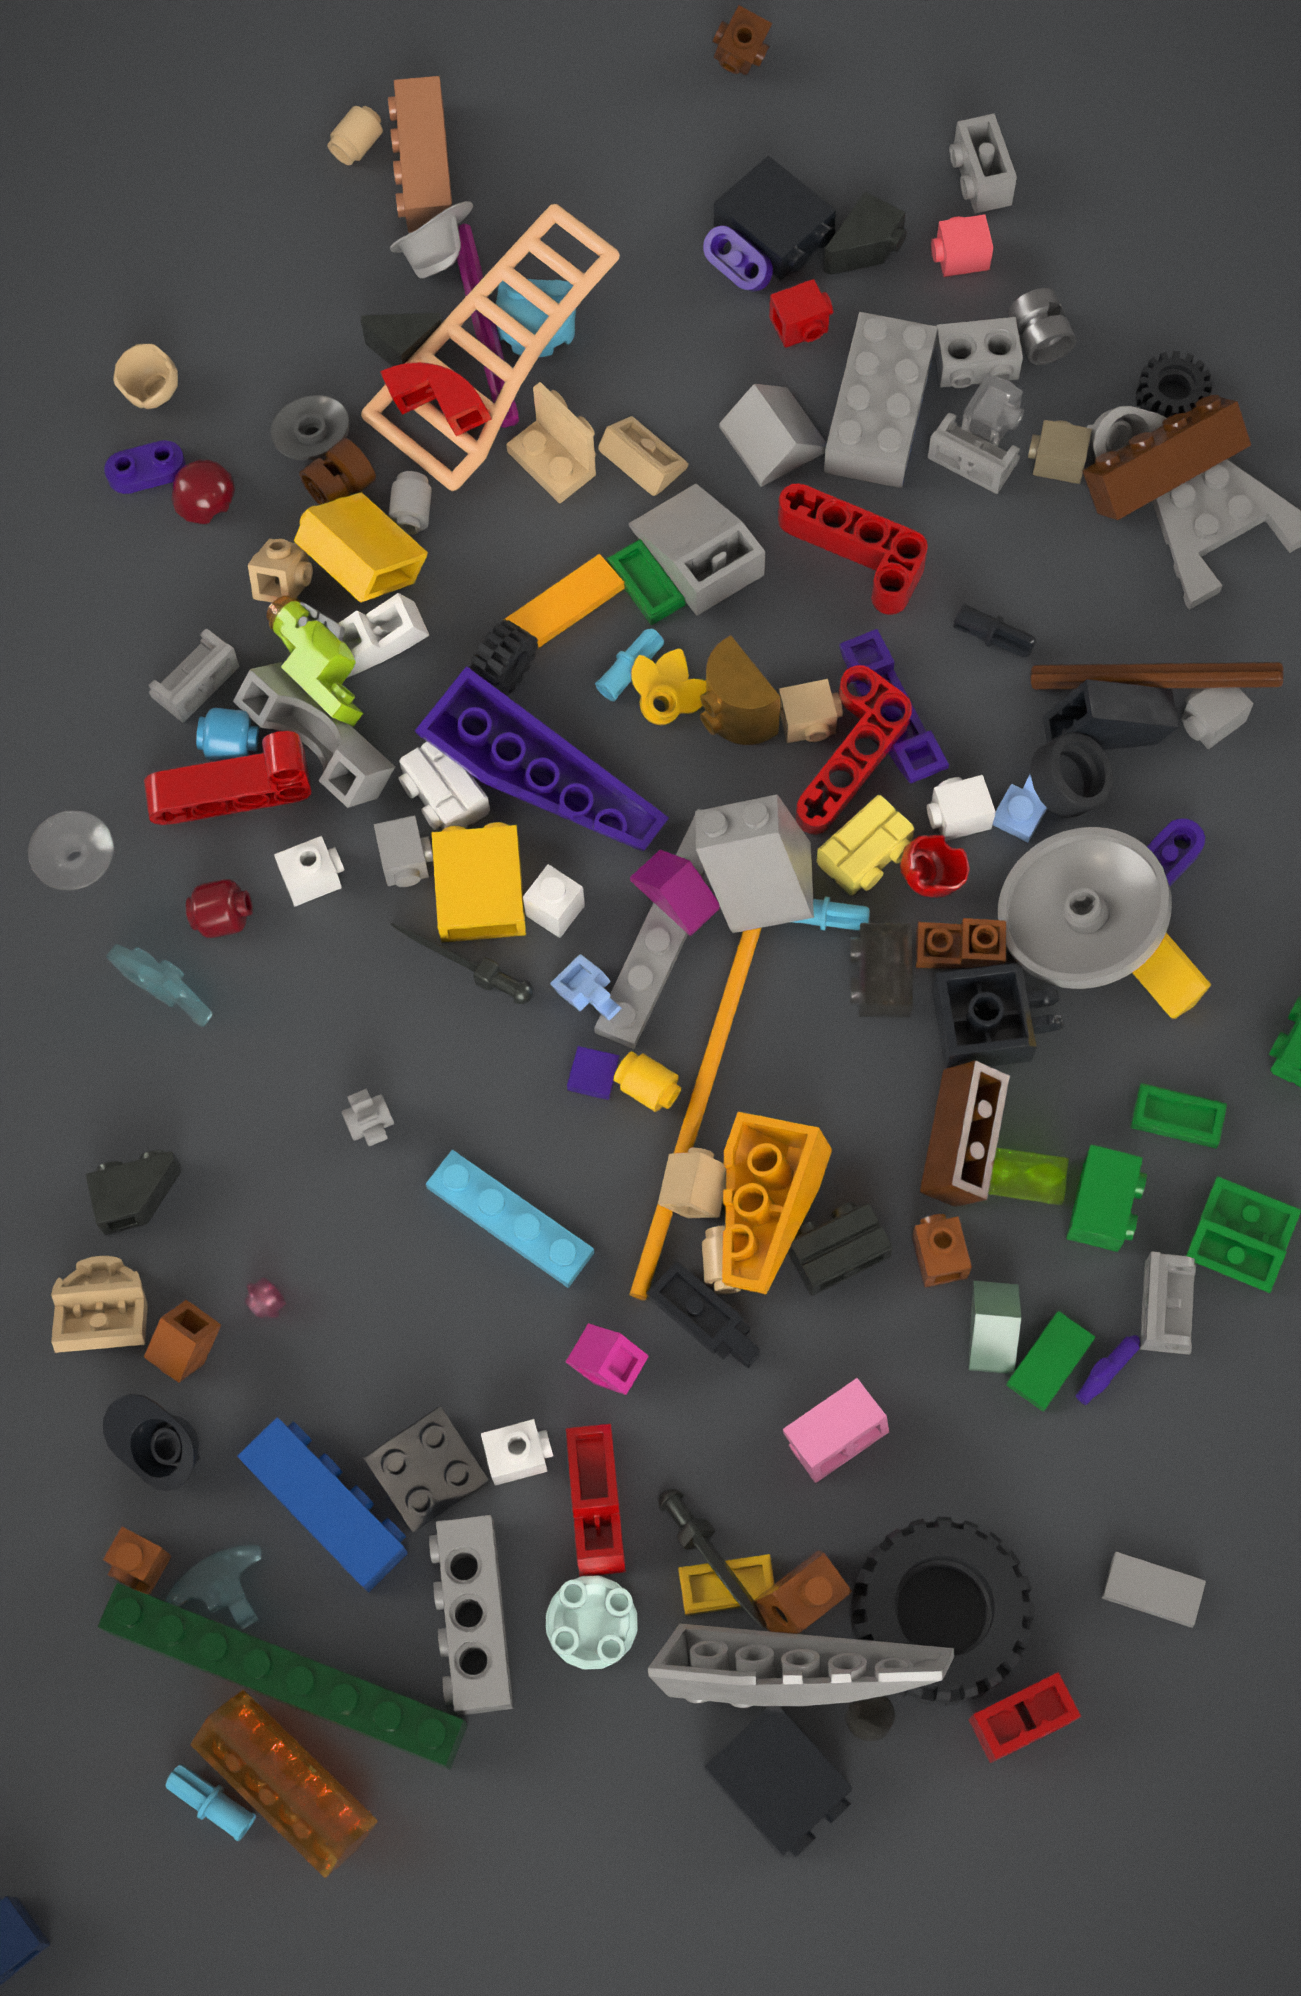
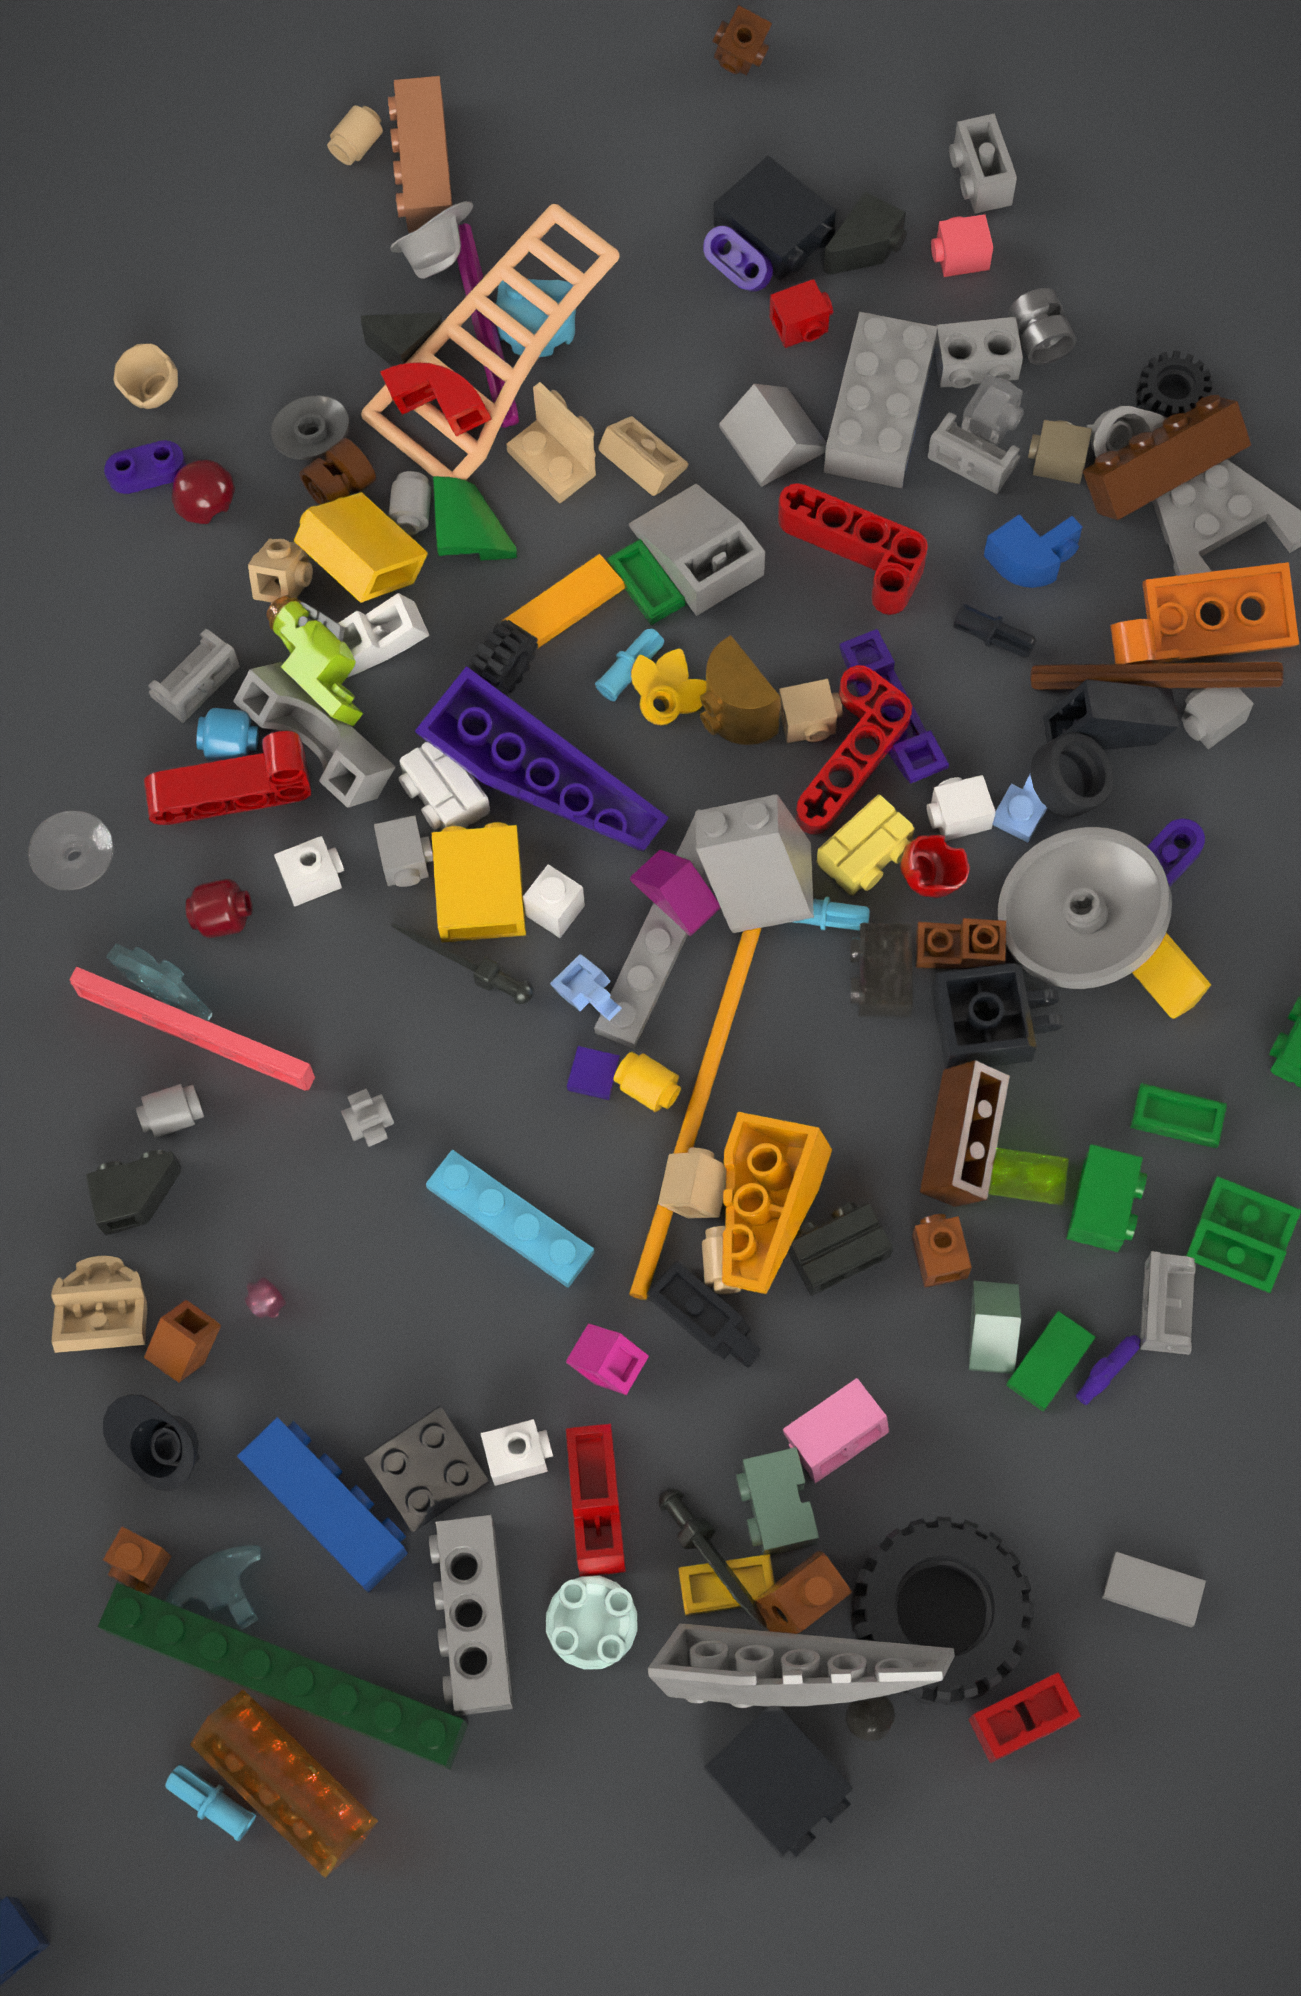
(169, 1110): none -> light grey brick
(192, 1029): none -> coral tile
(467, 522): none -> green slope
(779, 1516): none -> sand green brick
(1028, 558): none -> blue brick
(1175, 625): none -> orange hinge

